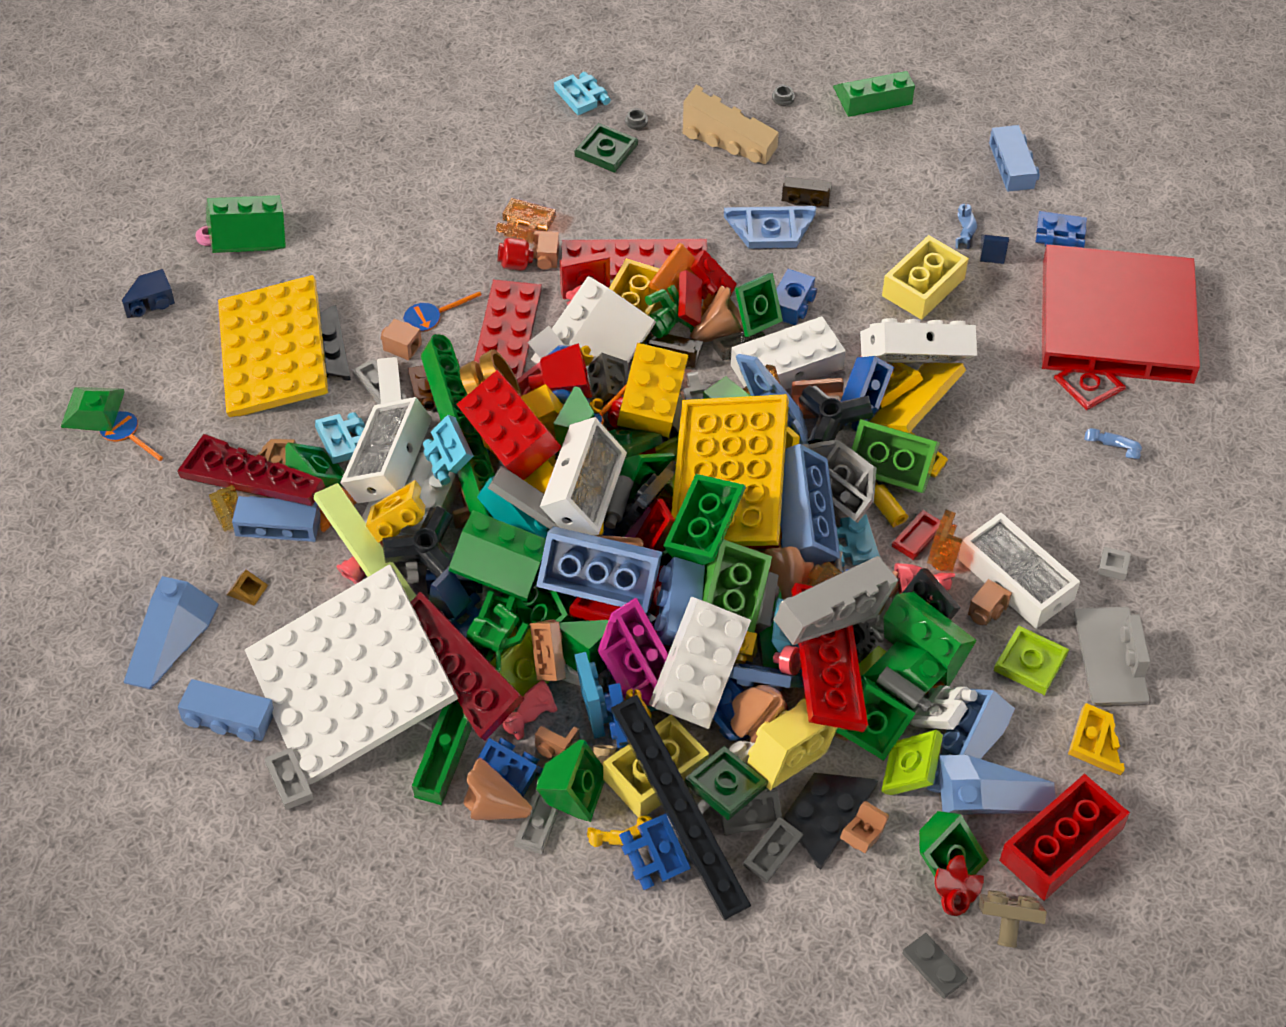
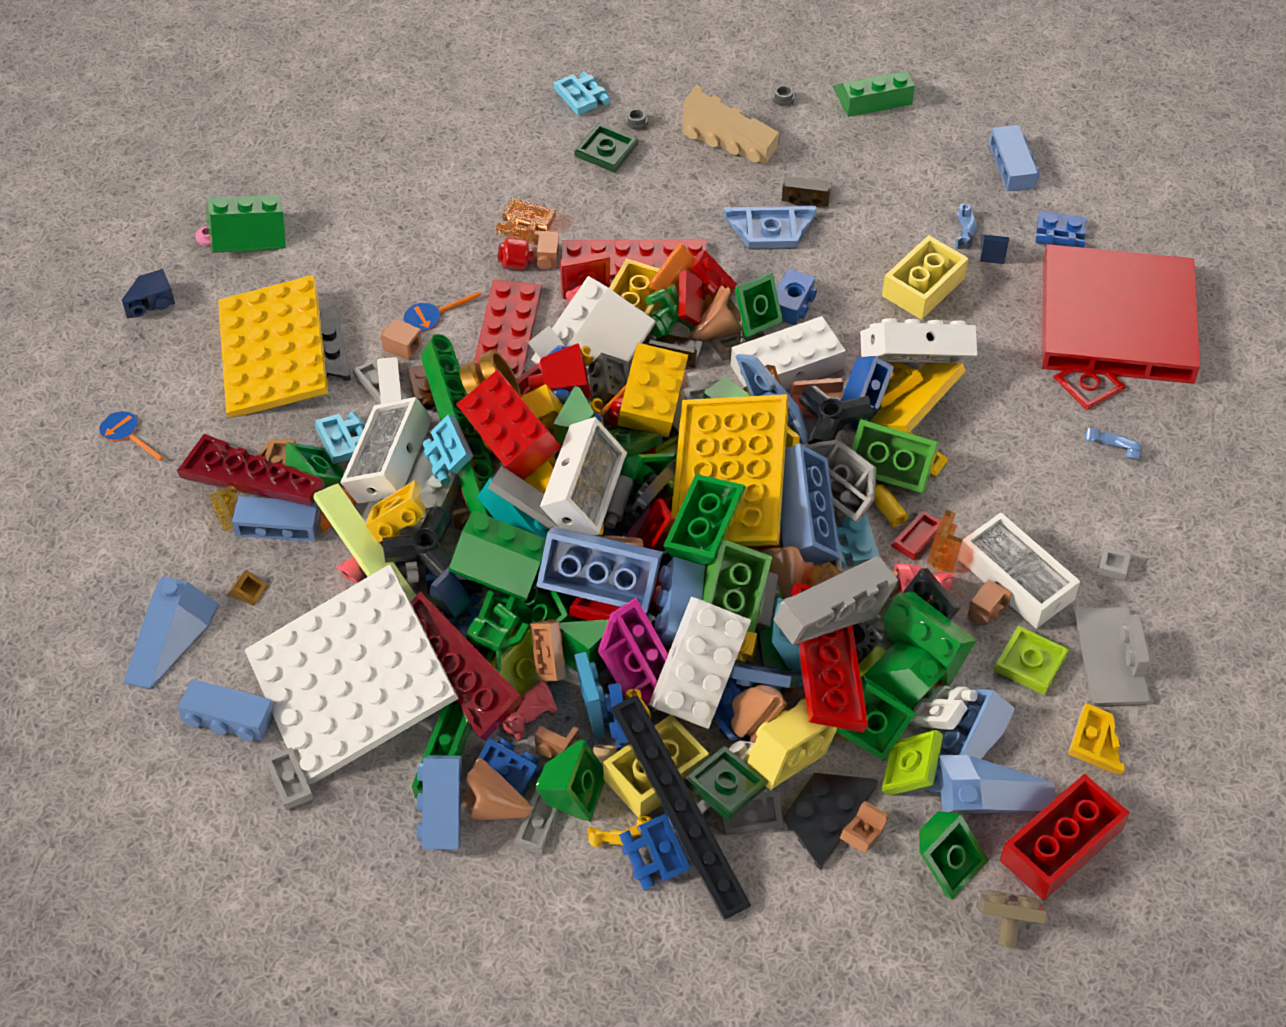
(93, 408): green slope -> none
(440, 802): none -> medium blue brick
(773, 850): dark grey plate -> none
(788, 660): coral tile -> none
(903, 689): dark grey cylinder -> none
(934, 965): dark grey plate -> none
(957, 886): red plate -> none

